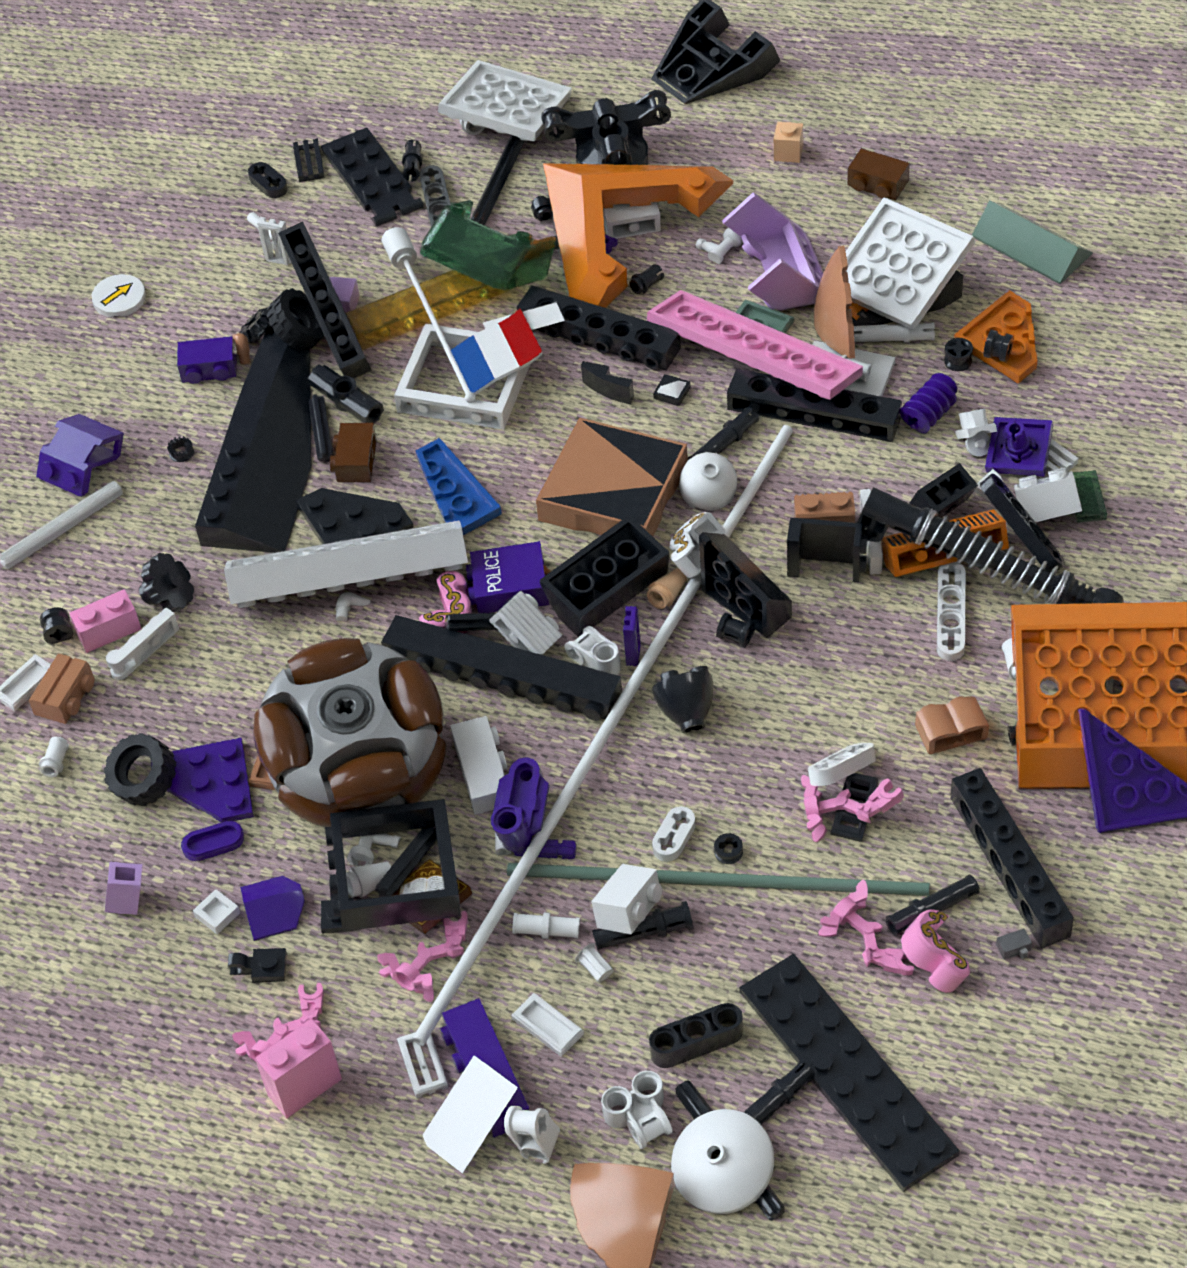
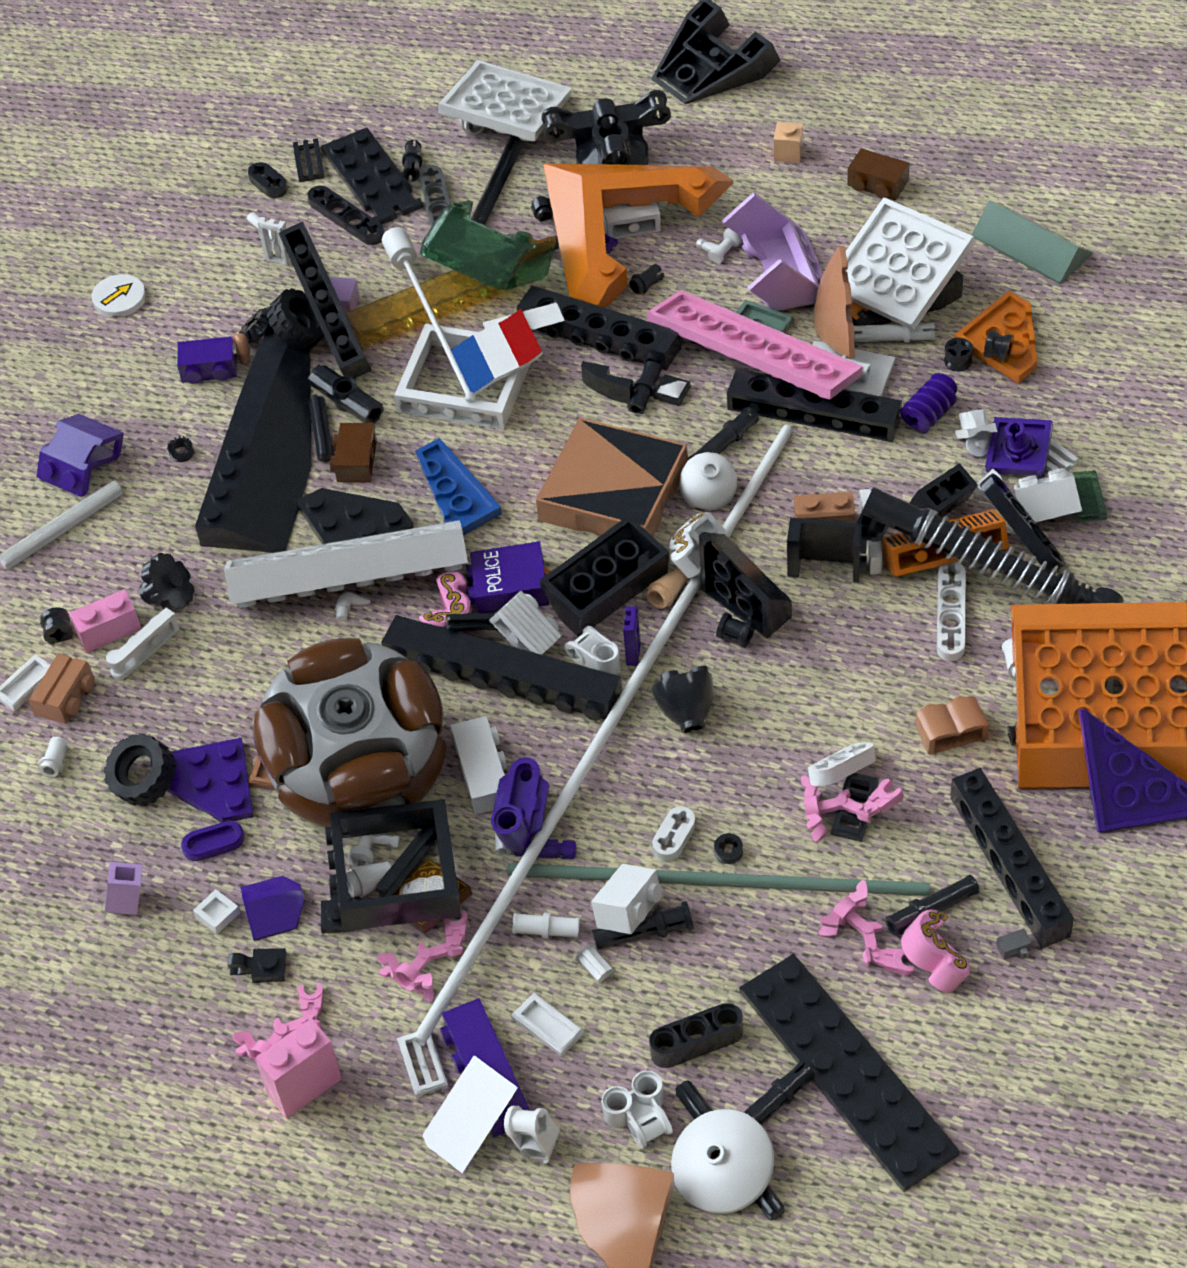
(349, 213): none -> black beam
(644, 387): none -> black pin

